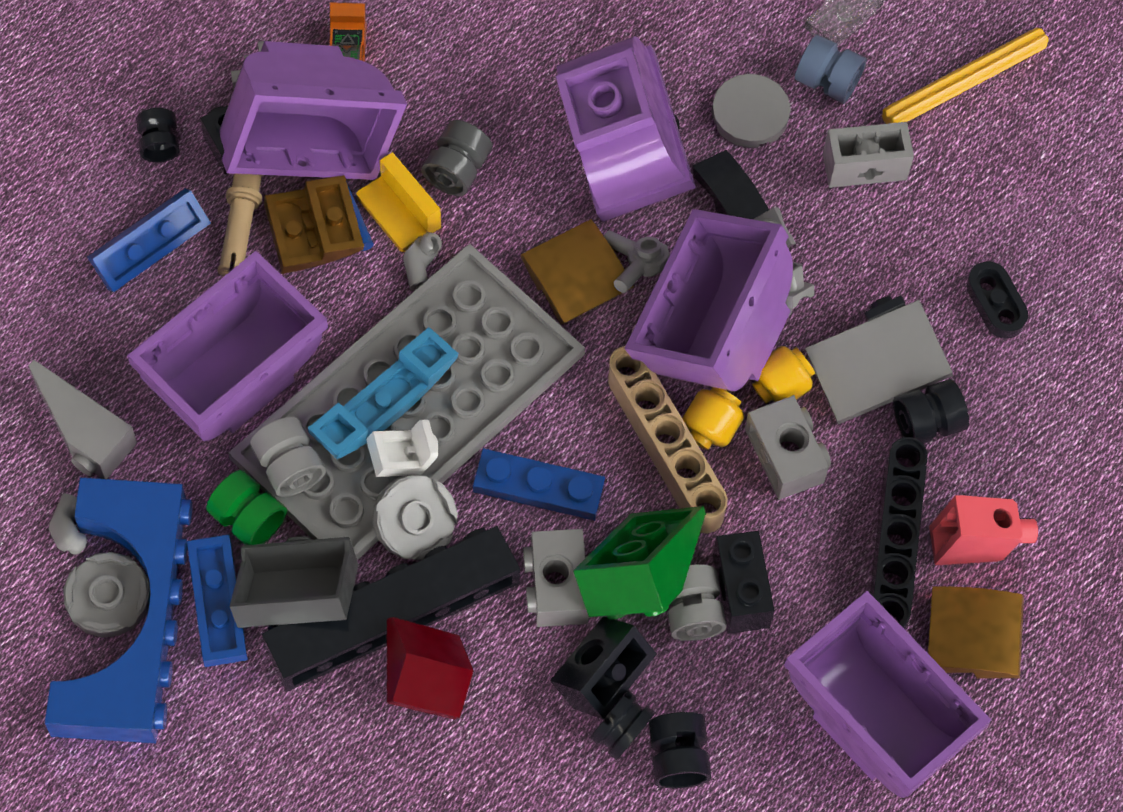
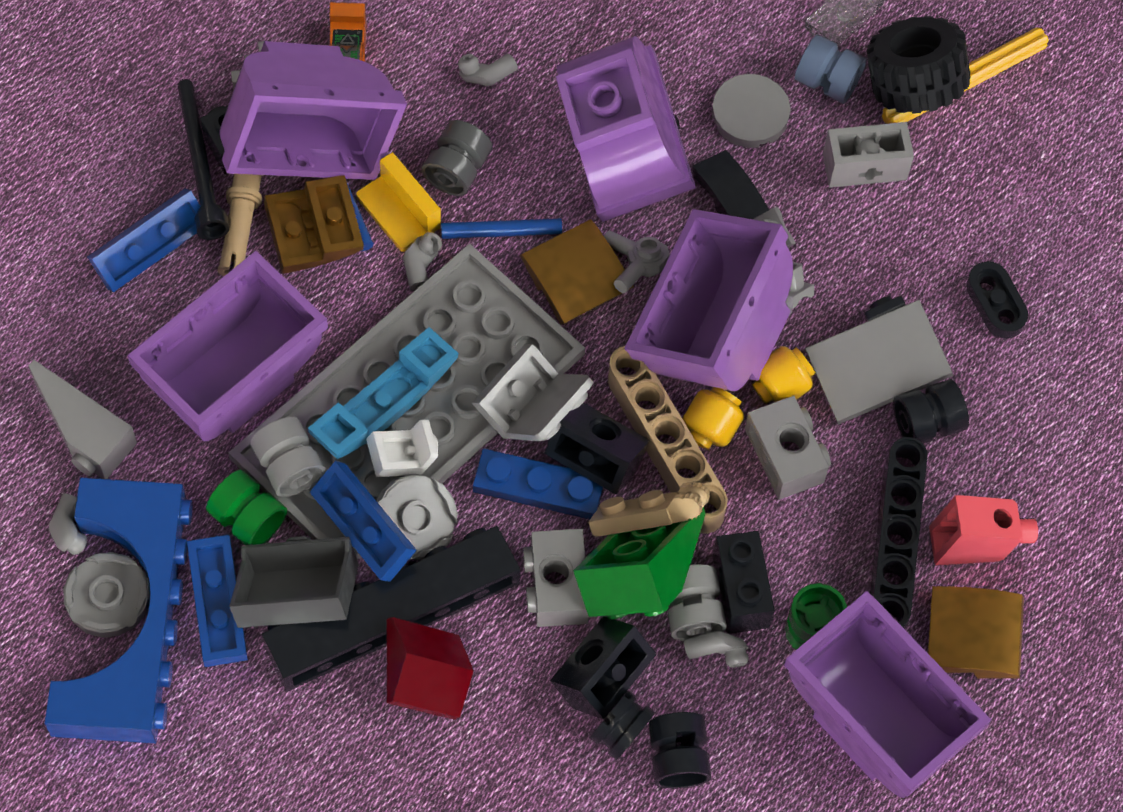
(157, 134): black wheel -> none
(210, 219): none -> black piece
(363, 521): none -> blue plate
(484, 74): none -> light grey arm
(501, 228): none -> blue bar
(530, 397): none -> light grey bracket
(597, 447): none -> black brick
(649, 510): none -> tan hinge
(718, 642): none -> light grey arm
(811, 611): none -> green wheel
(918, 64): none -> black tyre

